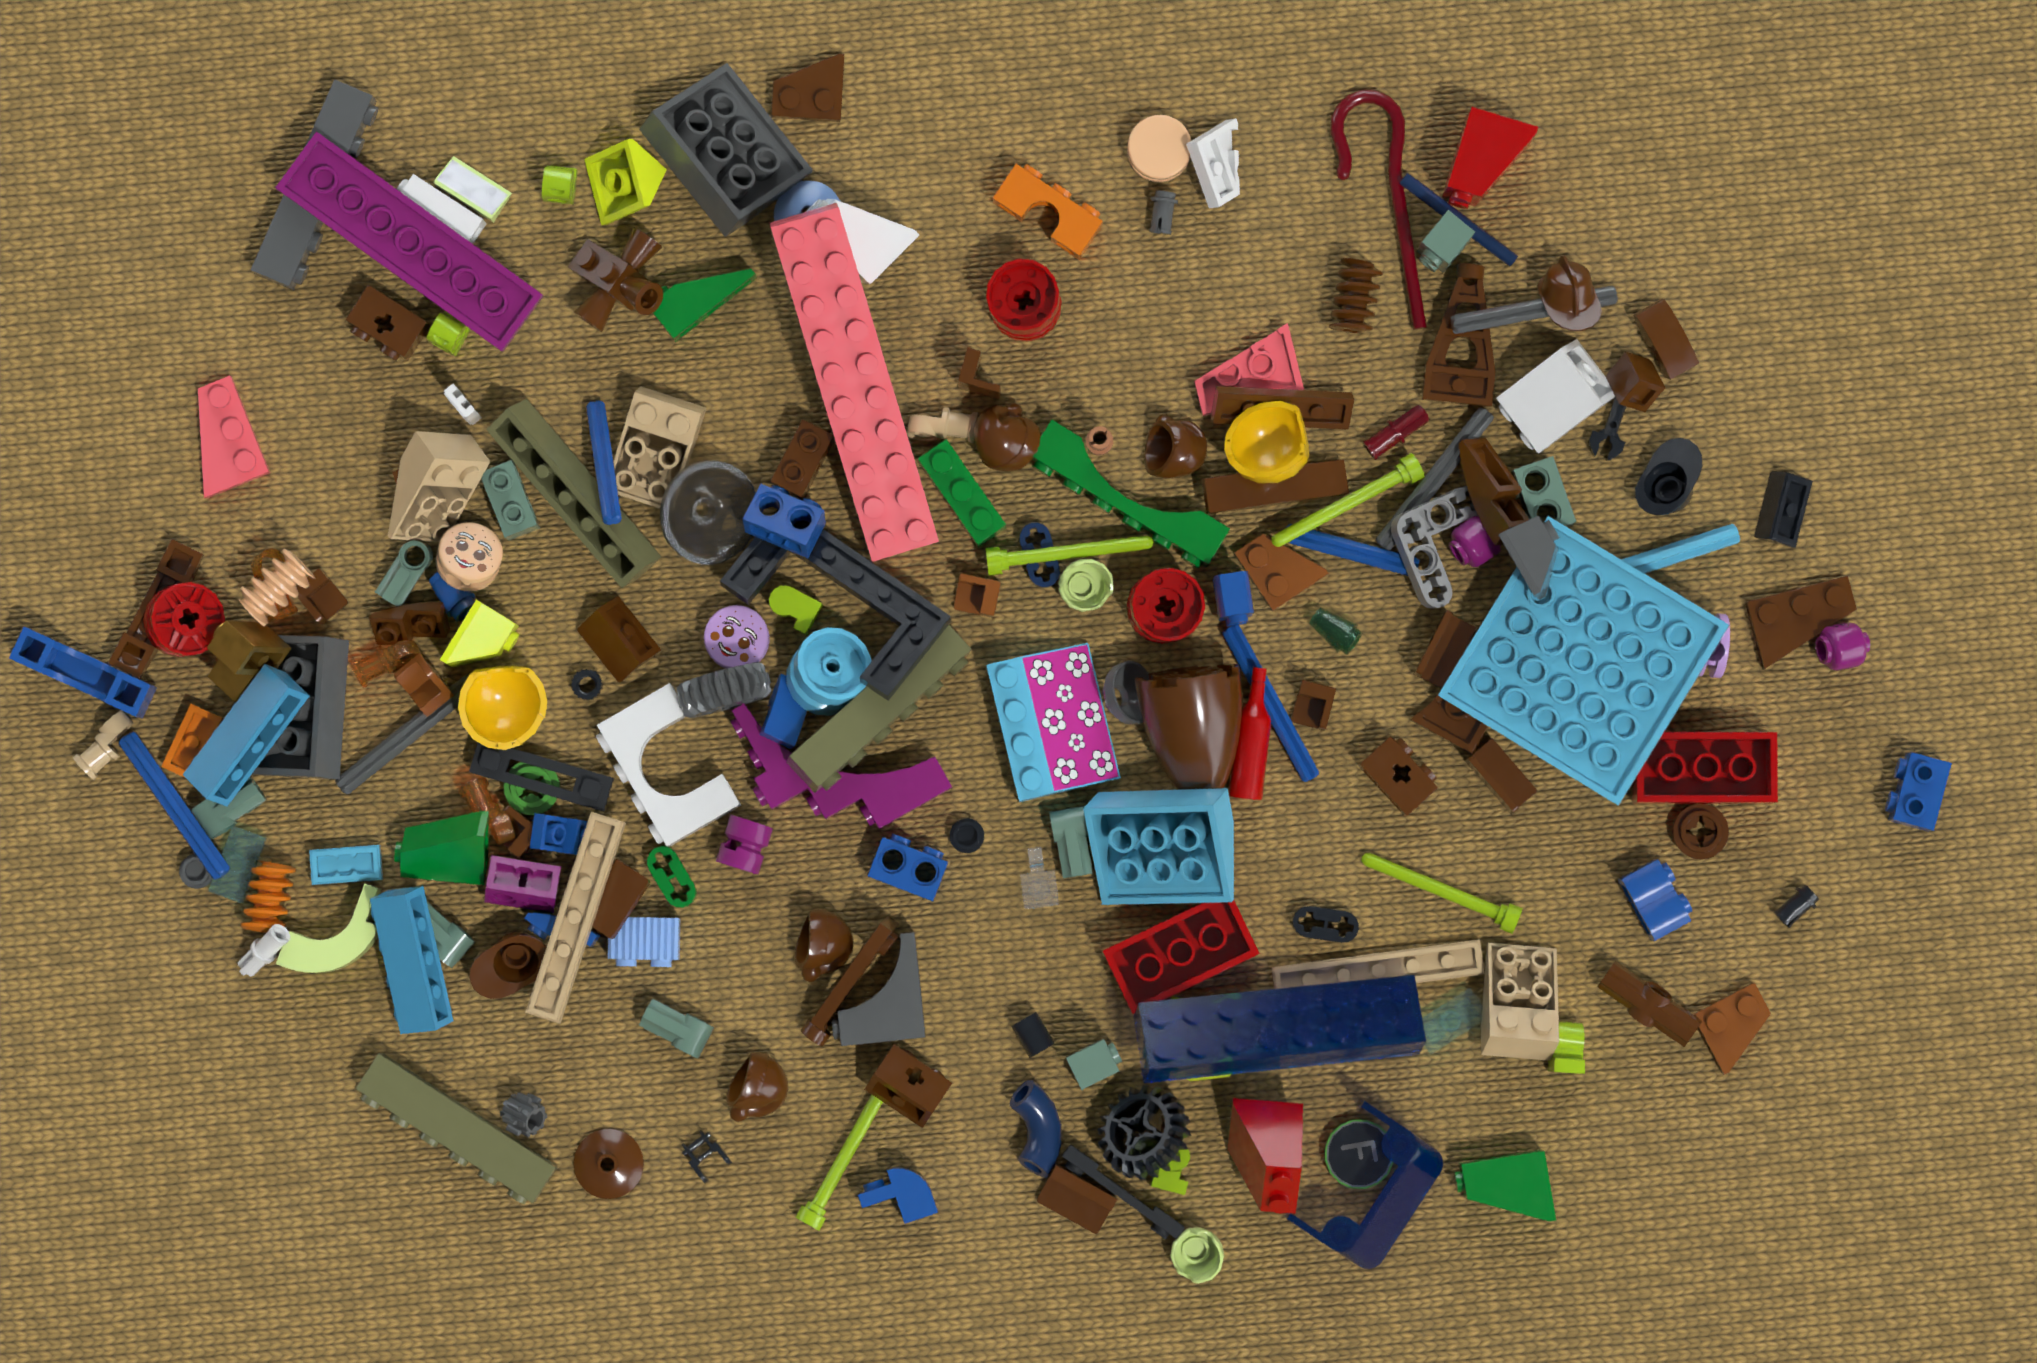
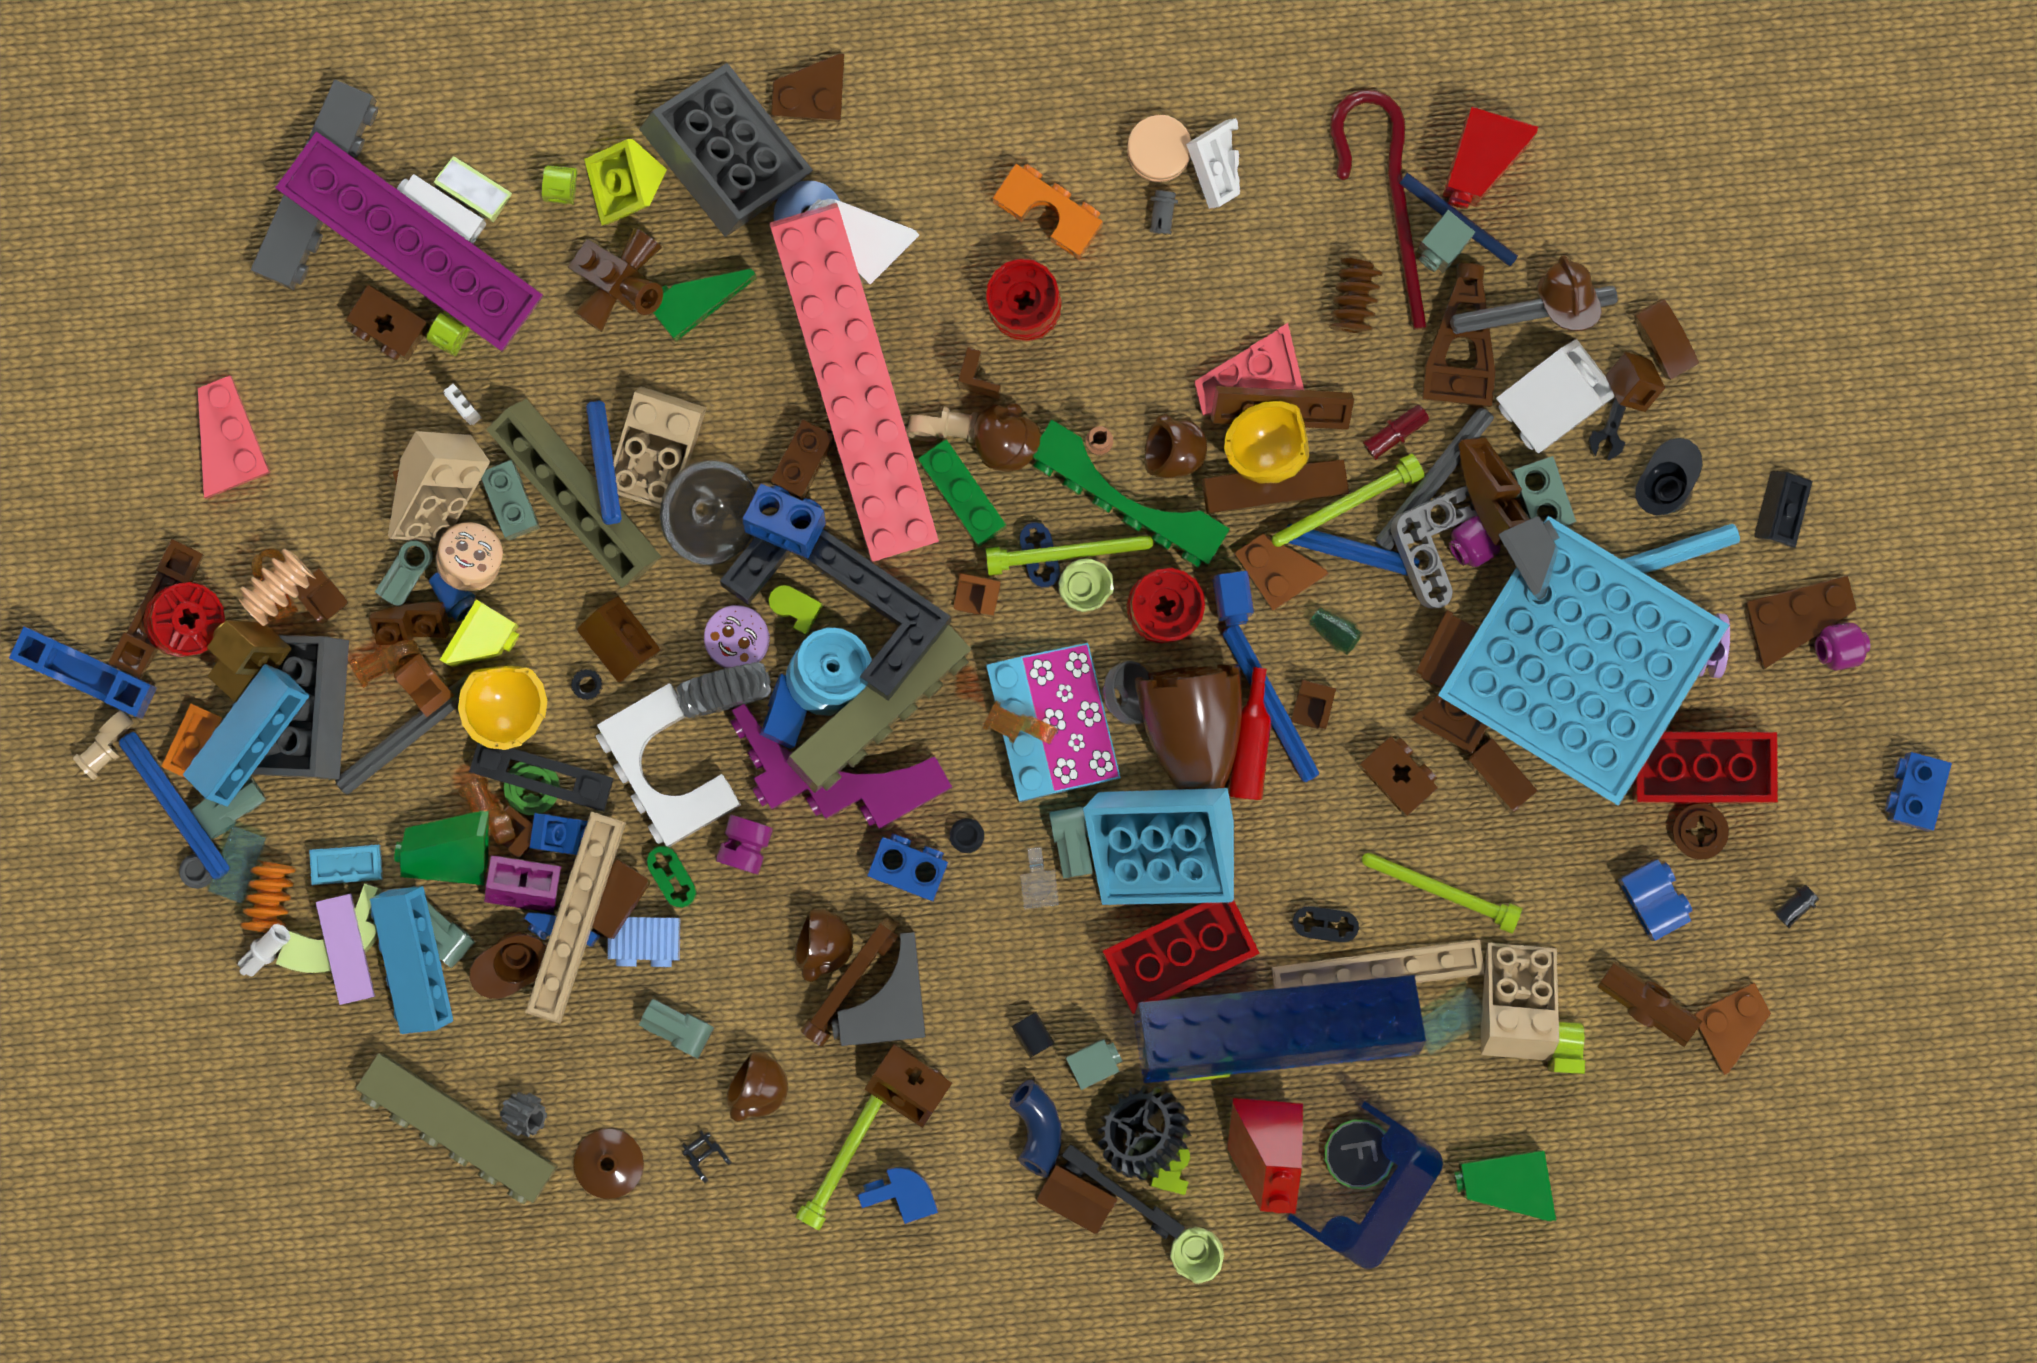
(345, 949): none -> lavender tile
(1011, 724): none -> clear orange connector

